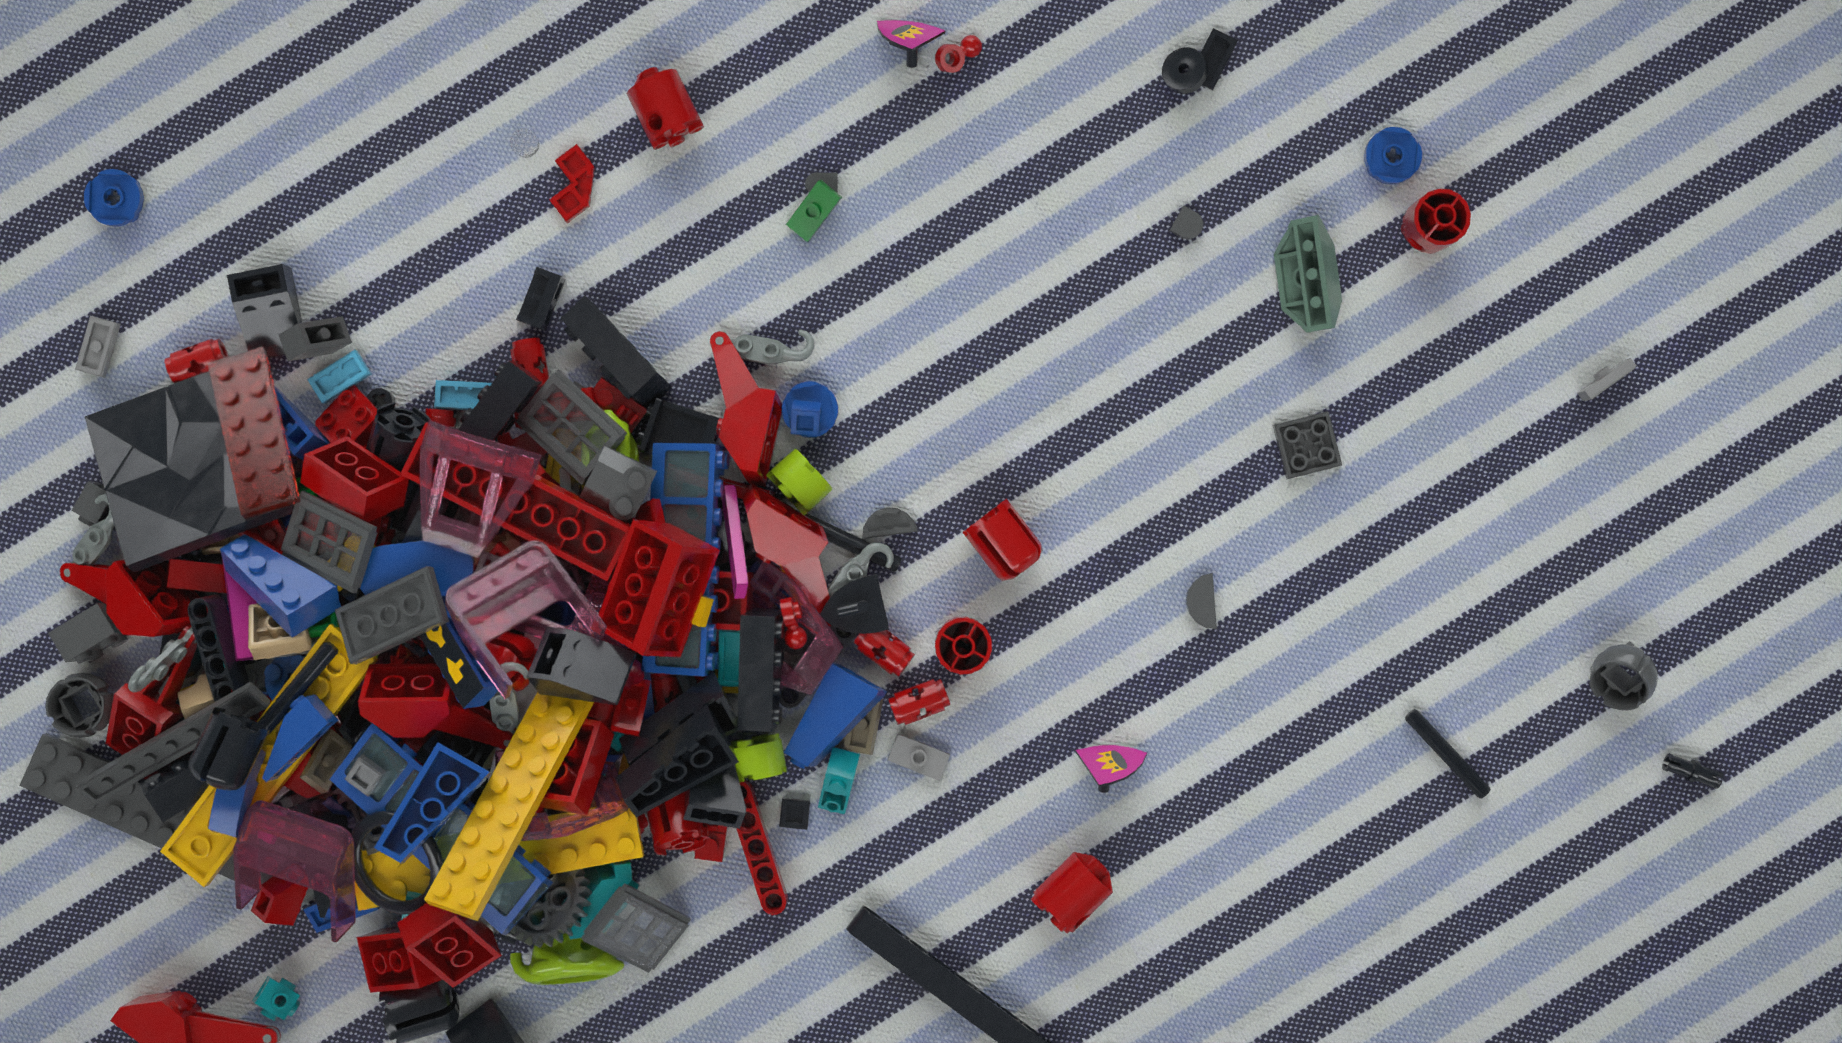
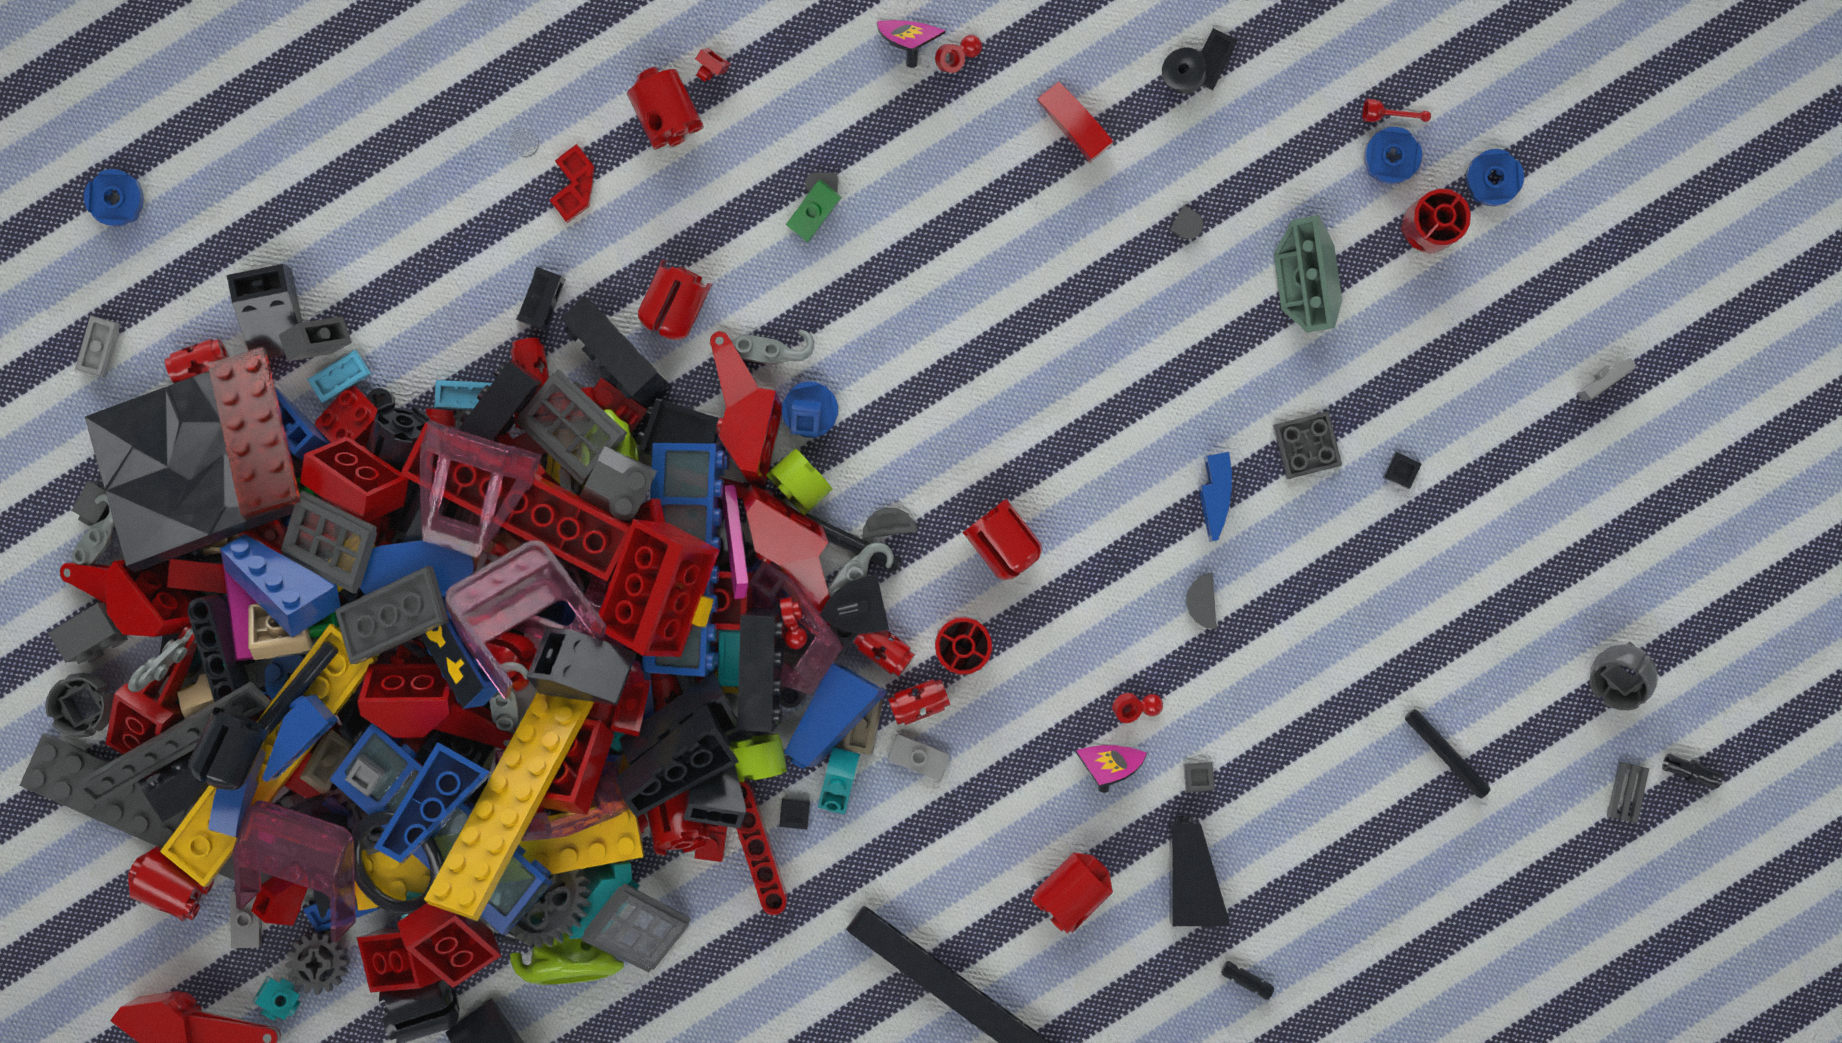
(165, 886): none -> red cylinder
(244, 925): none -> light grey plate
(317, 974): none -> dark grey gear
(673, 301): none -> red cylinder
(711, 64): none -> red tile
(1075, 121): none -> red slope
(1151, 706): none -> red plate
(1193, 884): none -> black slope
(1199, 776): none -> dark grey tile
(1217, 494): none -> blue slope
(1247, 980): none -> black axle
(1374, 111): none -> red hinge
(1402, 470): none -> black tile
(1505, 166): none -> blue plate
(1638, 796): none -> dark grey tile

